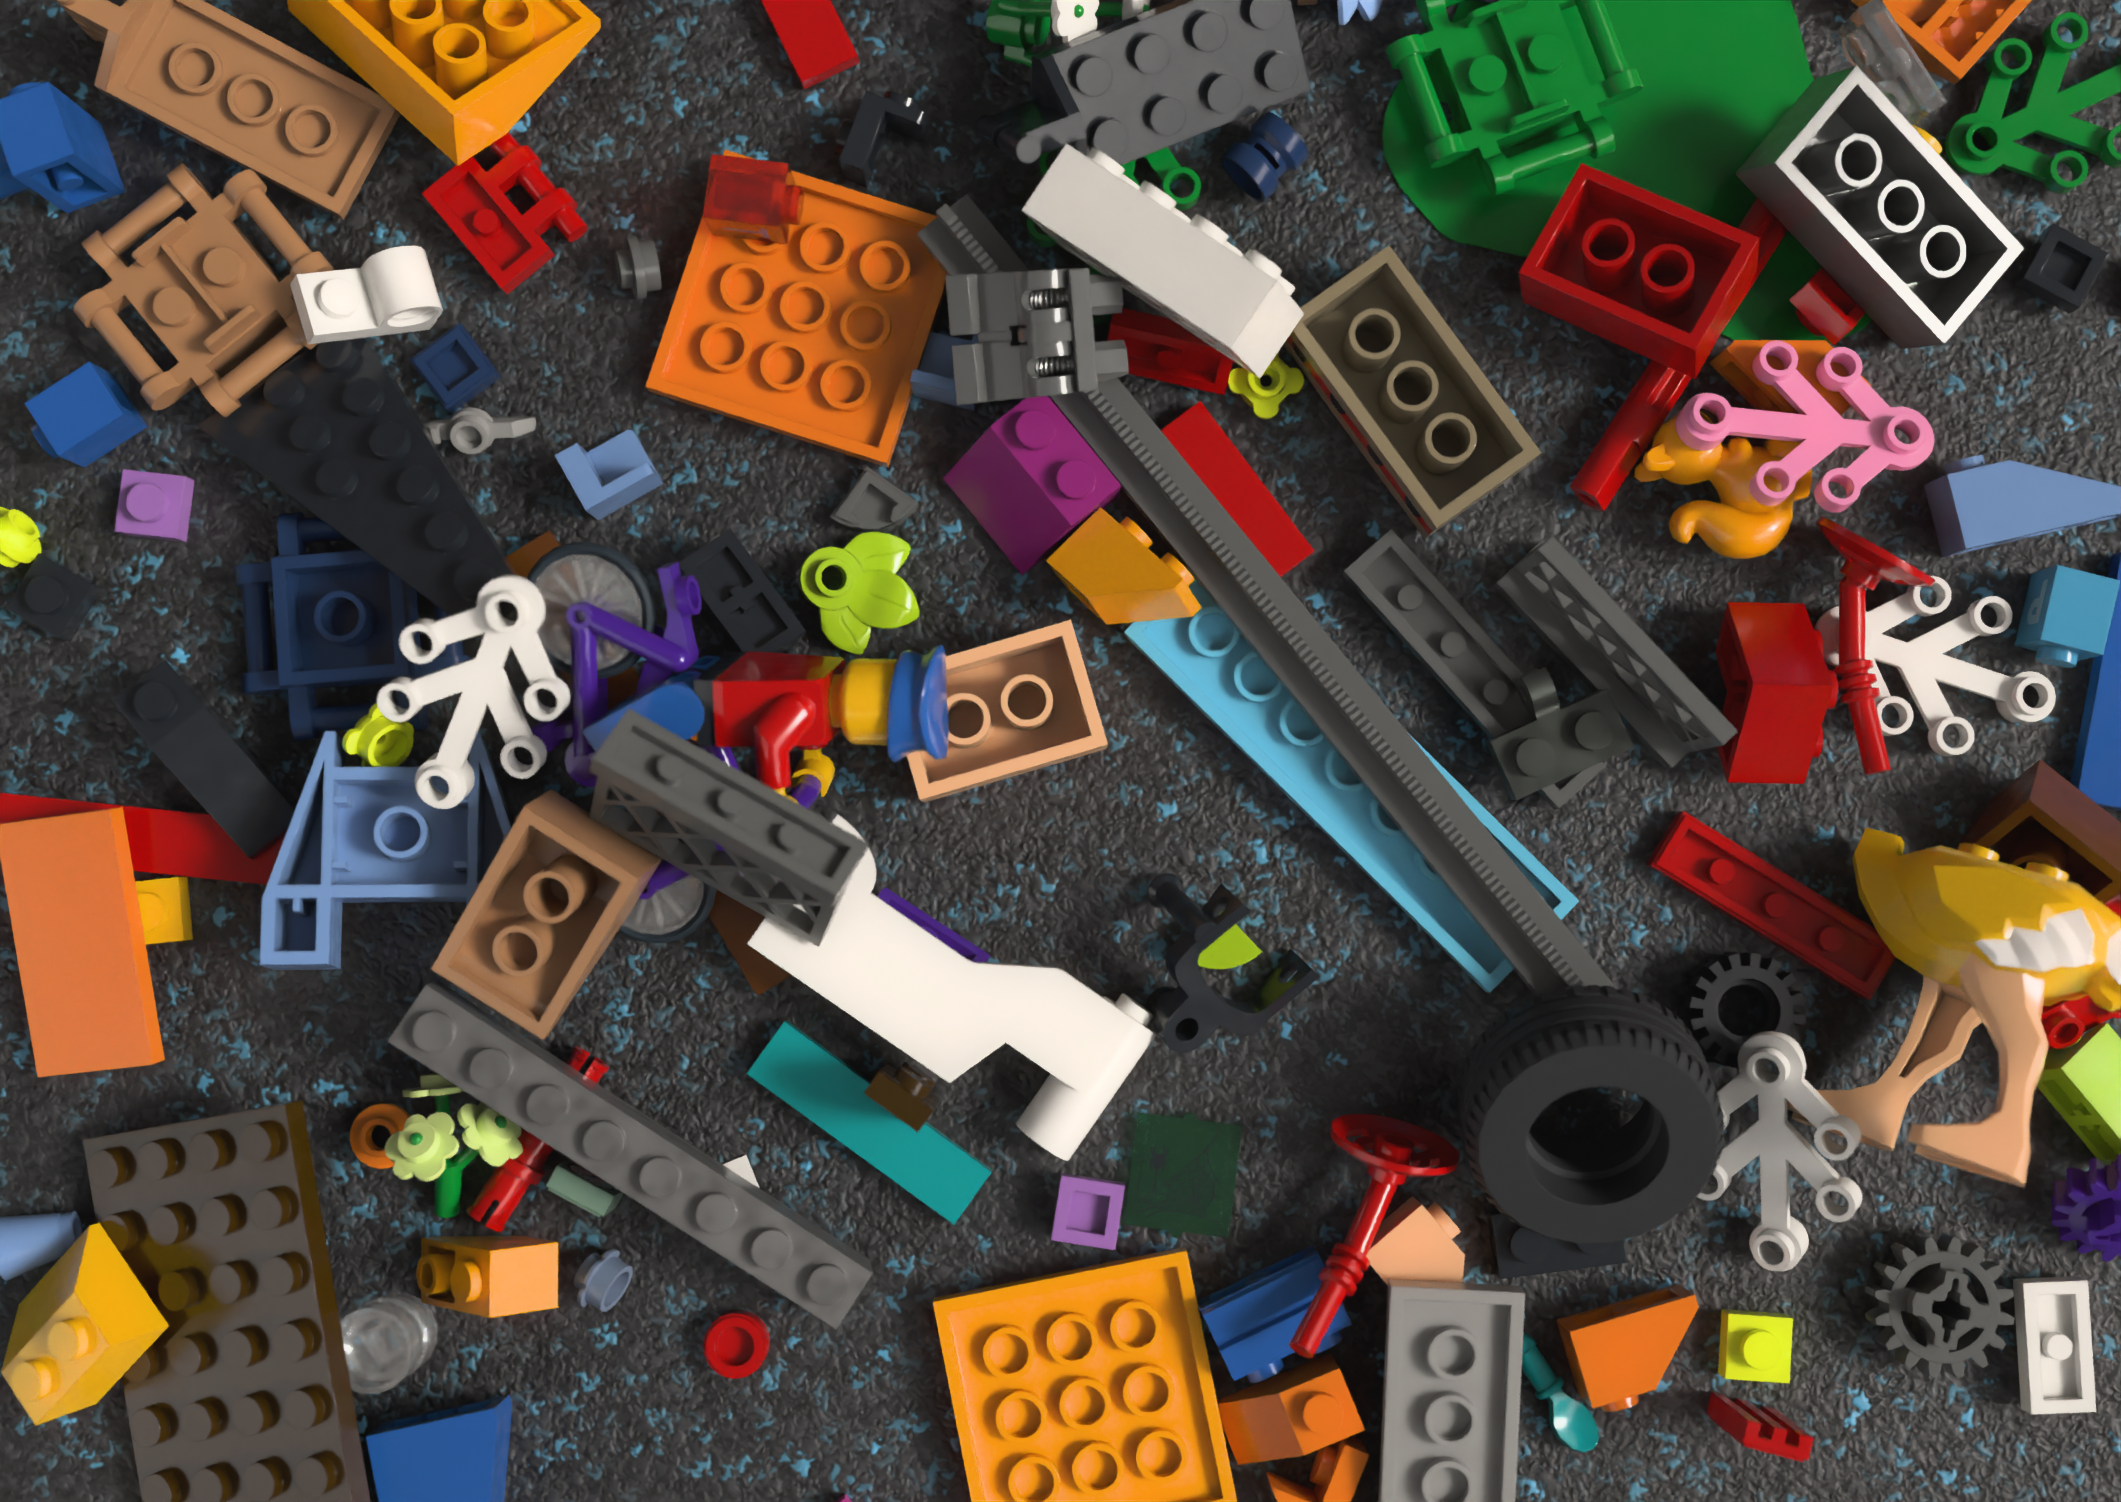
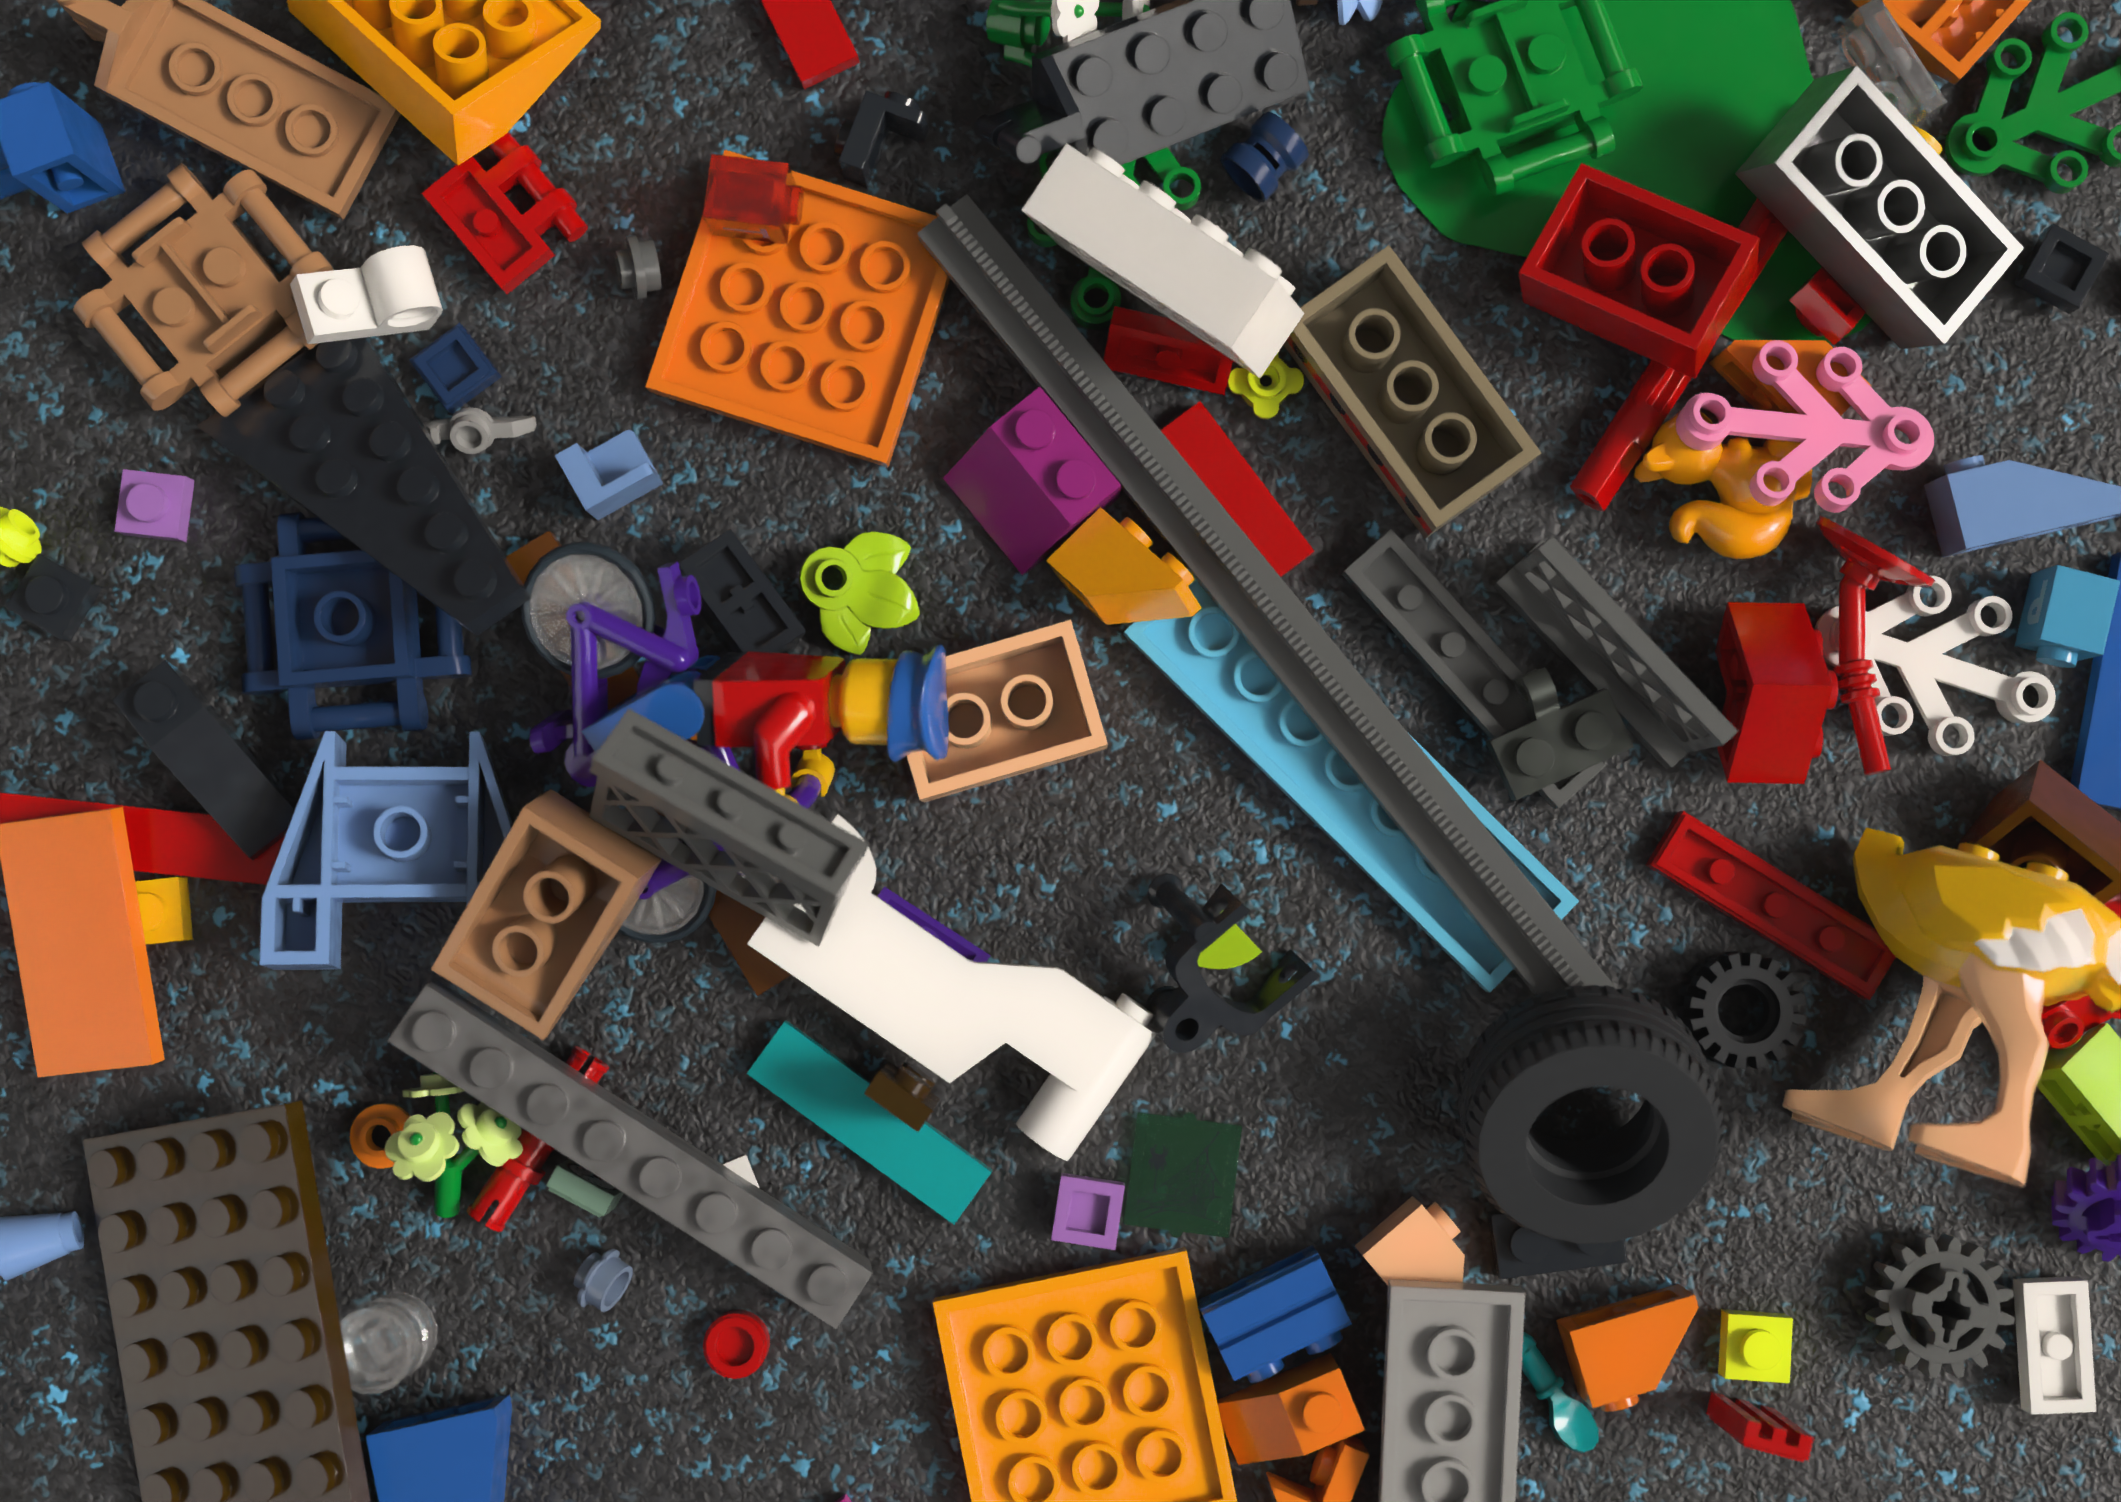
(79, 1330): yellow slope -> none
(84, 416): blue brick -> none
(379, 740): neon yellow plate -> none
(481, 684): white plant -> none
(489, 1274): light orange slope -> none
(873, 504): dark grey tile -> none
(936, 372): medium blue panel -> none
(1027, 328): dark grey hips -> none
(1388, 1166): red dish -> none
(1781, 1143): white plant -> none

